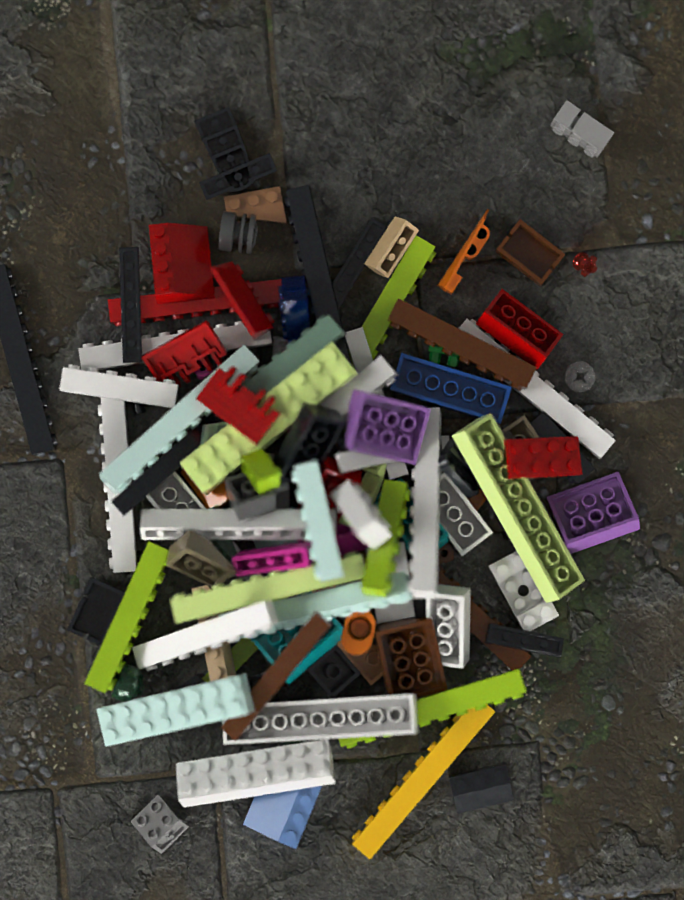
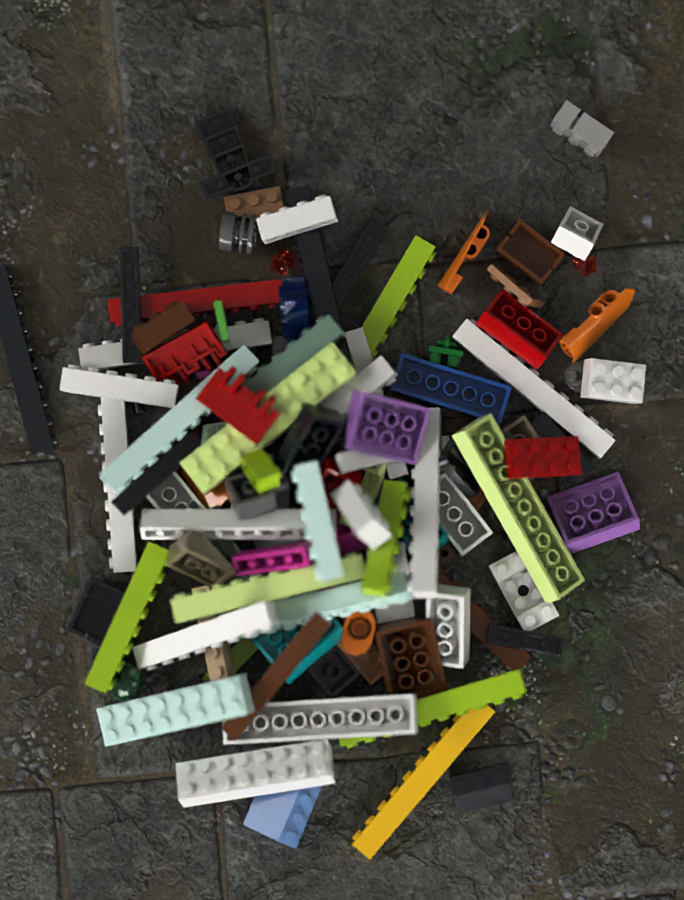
(159, 824): light grey bracket -> none
(161, 326): none -> reddish brown piece
(181, 262): red slope -> none
(222, 321): none -> bright green tile
(242, 299): red slope -> none
(281, 262): none -> clear red brick
(297, 219): none -> white brick
(391, 247): tan brick -> none
(462, 344): reddish brown brick -> none
(521, 292): none -> medium nougat wing
(577, 233): none -> white brick
(602, 316): none -> orange panel
(613, 381): none -> white brick

